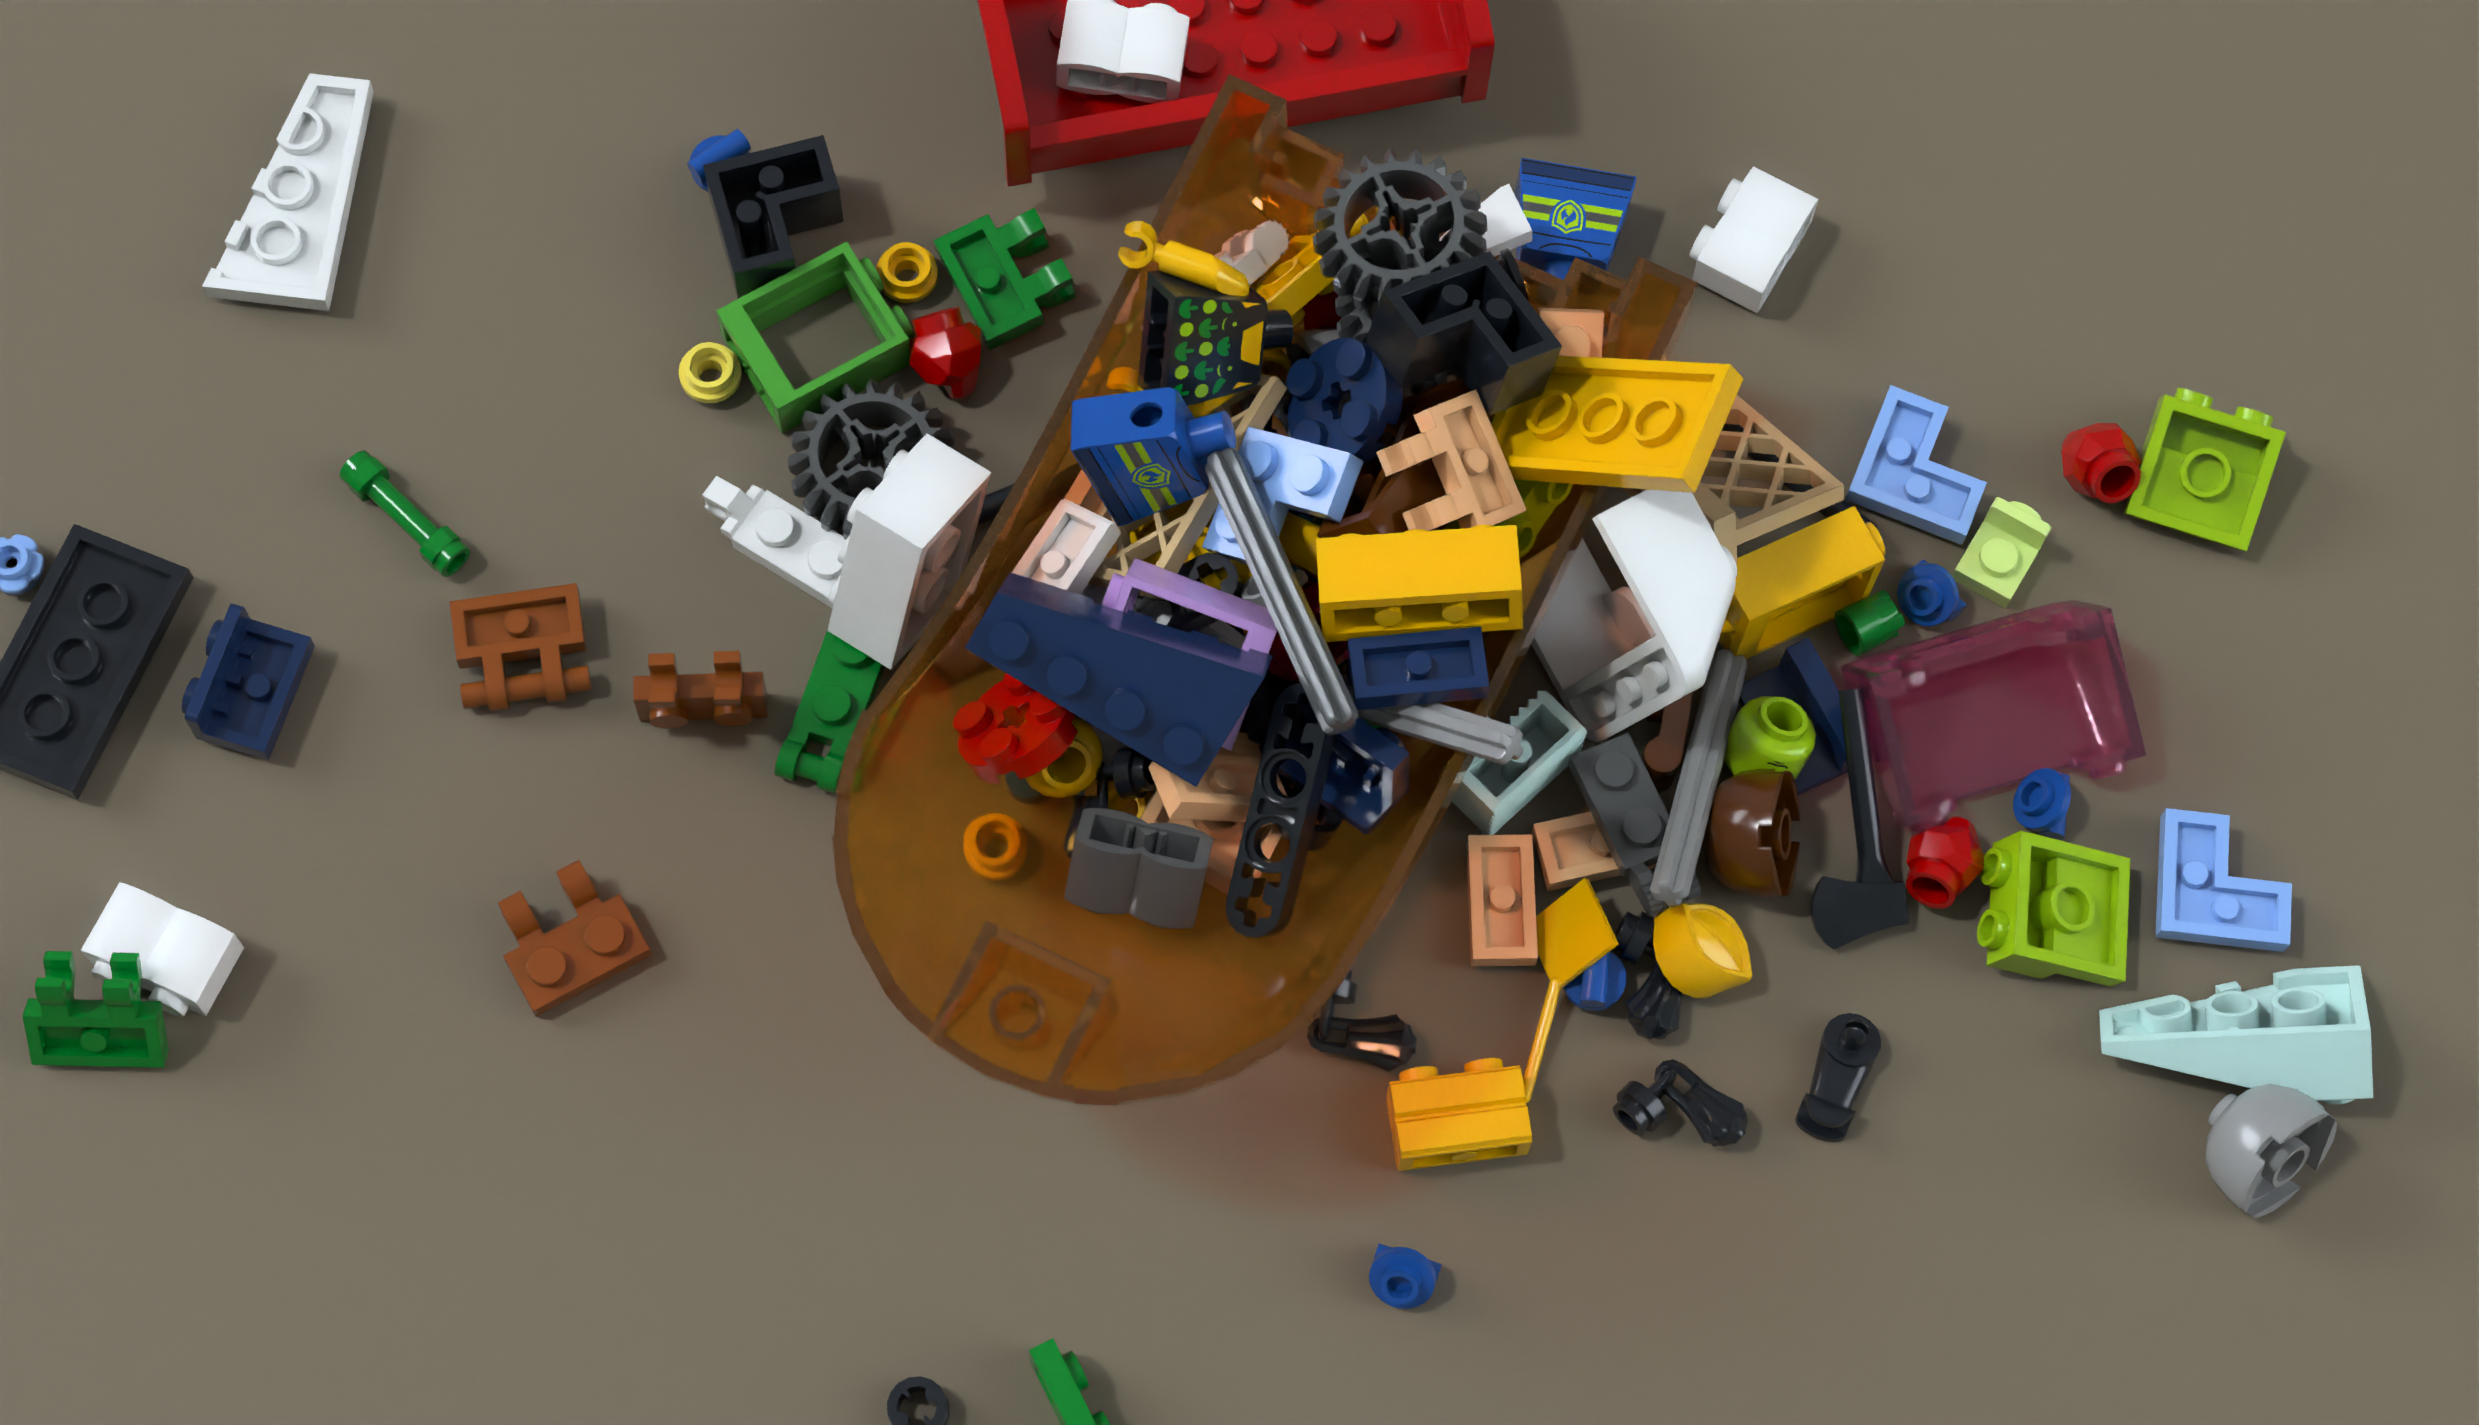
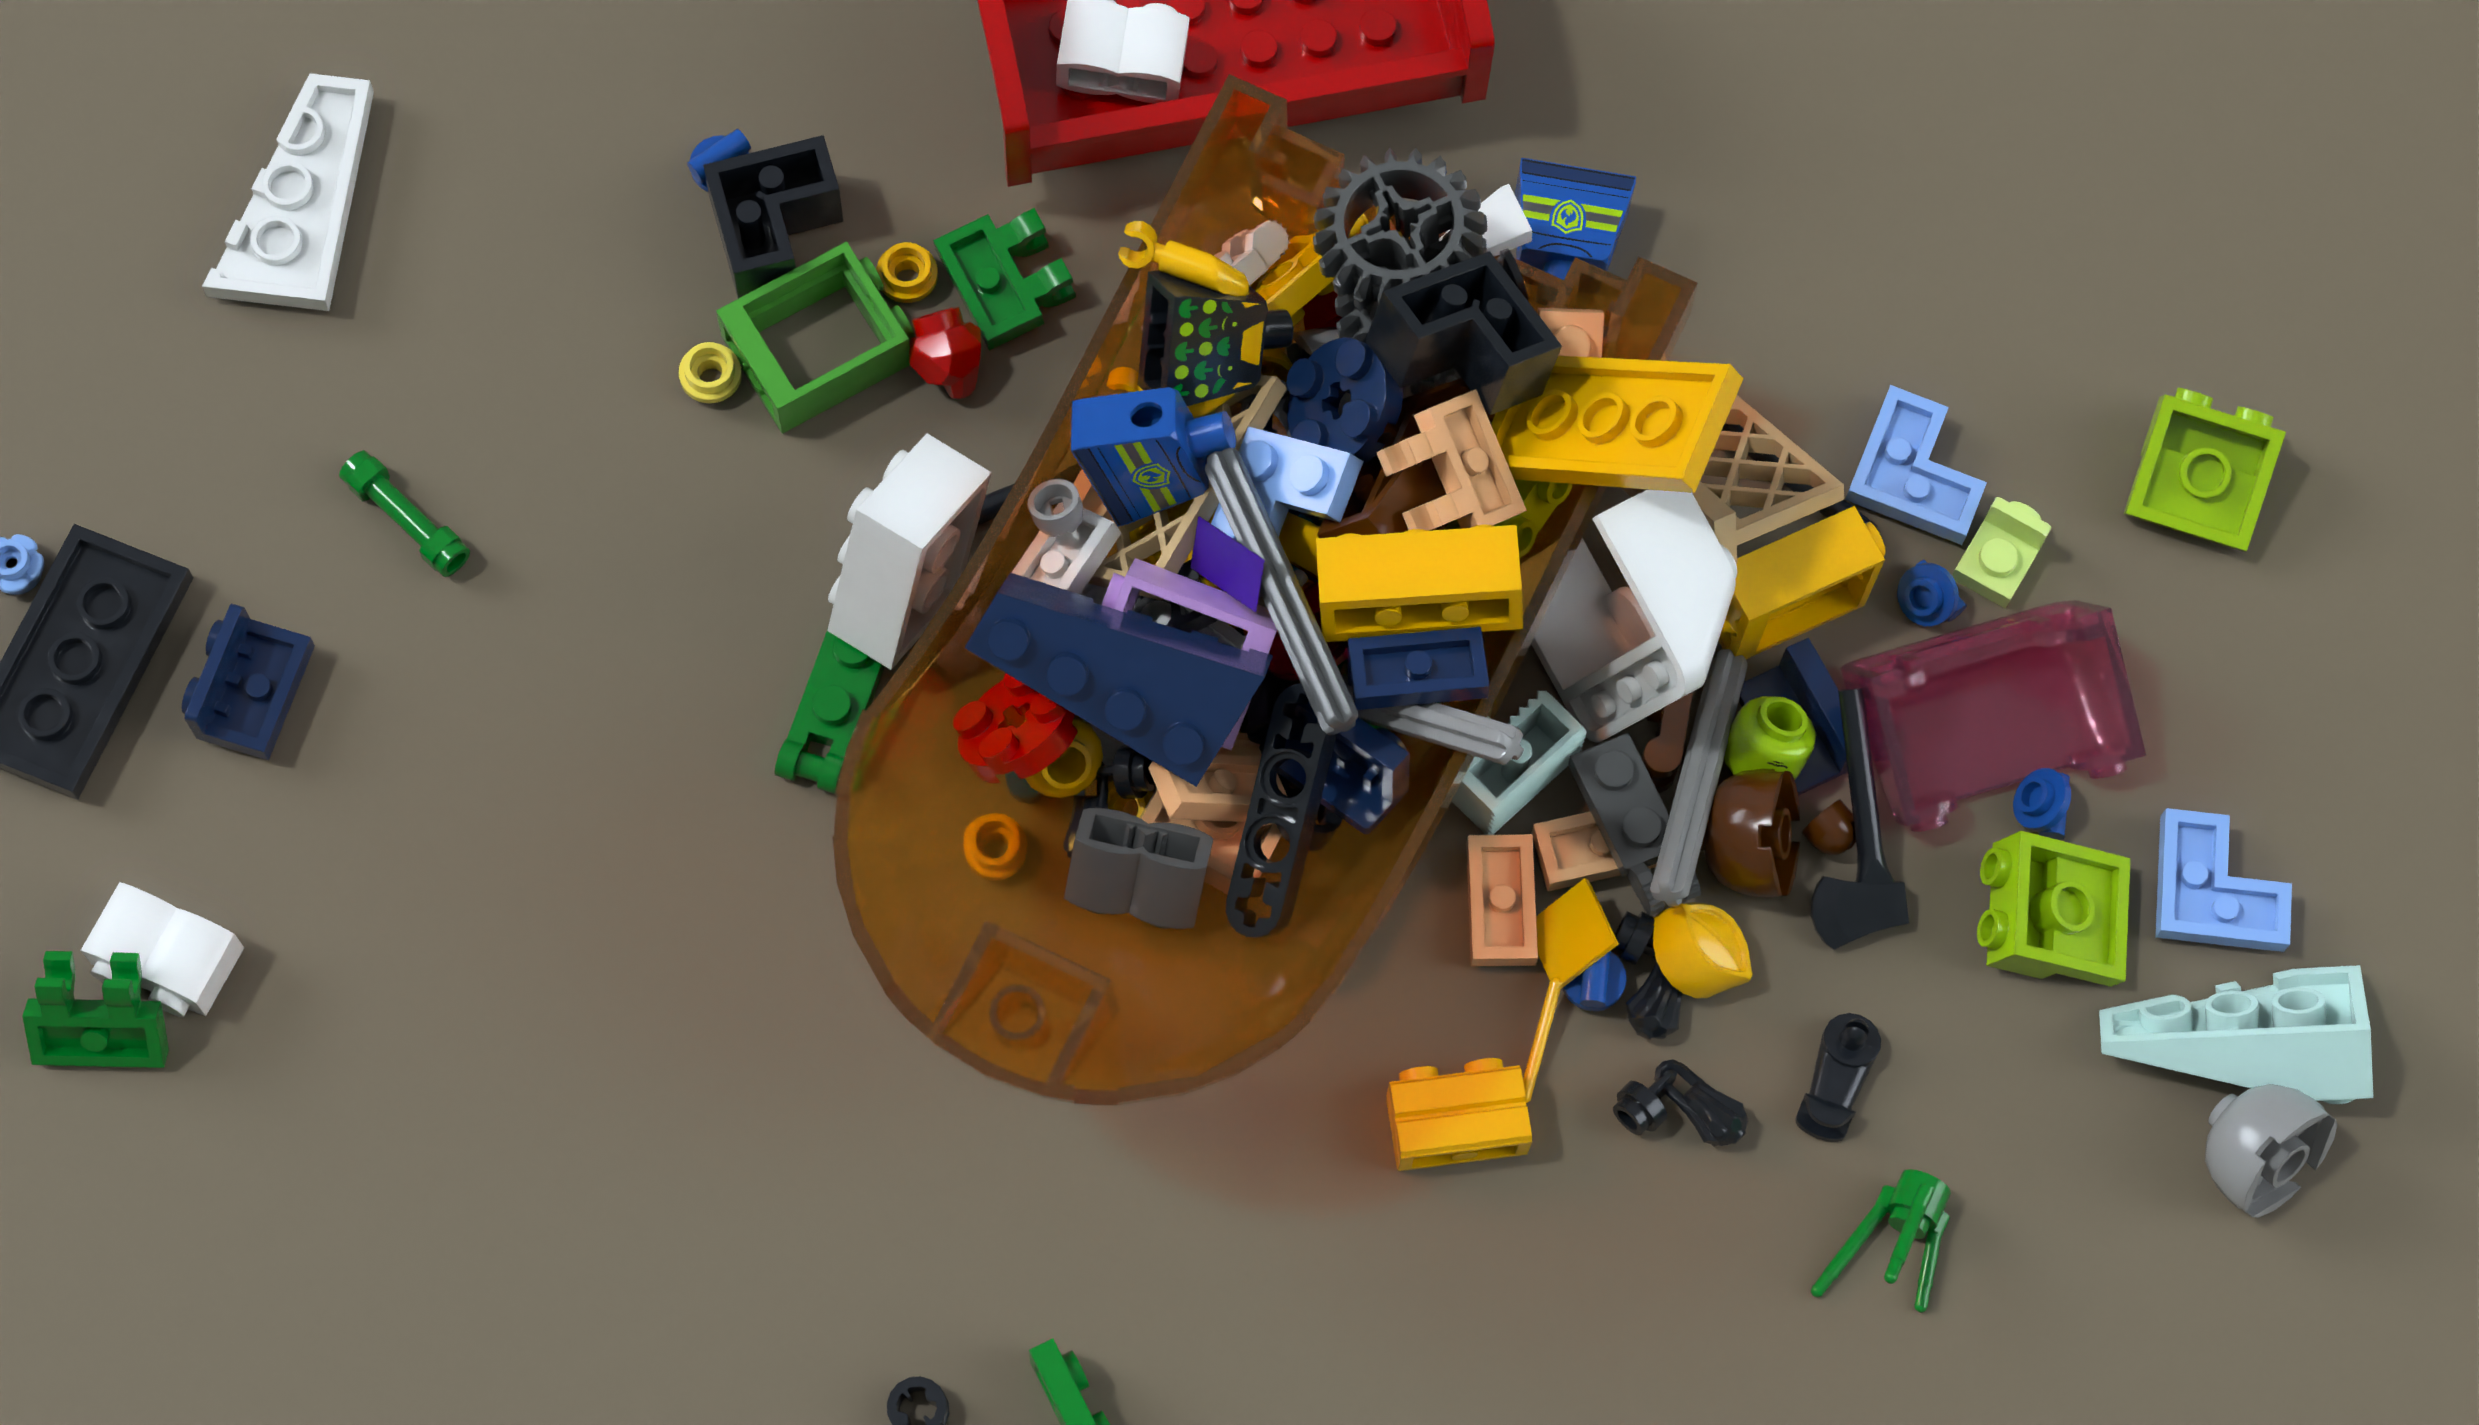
(520, 628): dark orange plate -> none
(576, 953): dark orange plate -> none
(674, 698): dark orange plate -> none
(778, 536): white hinge -> none
(849, 421): dark grey gear -> none
(1051, 493): none -> light grey hinge
(1227, 564): none -> dark purple sticker
(1379, 1040): black piece -> none
(1402, 1276): blue plate -> none
(1752, 239): white brick -> none
(1832, 829): none -> reddish brown hinge
(1868, 623): green hose -> none
(1915, 1209): none -> green plant
(1943, 862): red rock -> none
(2101, 462): red rock -> none

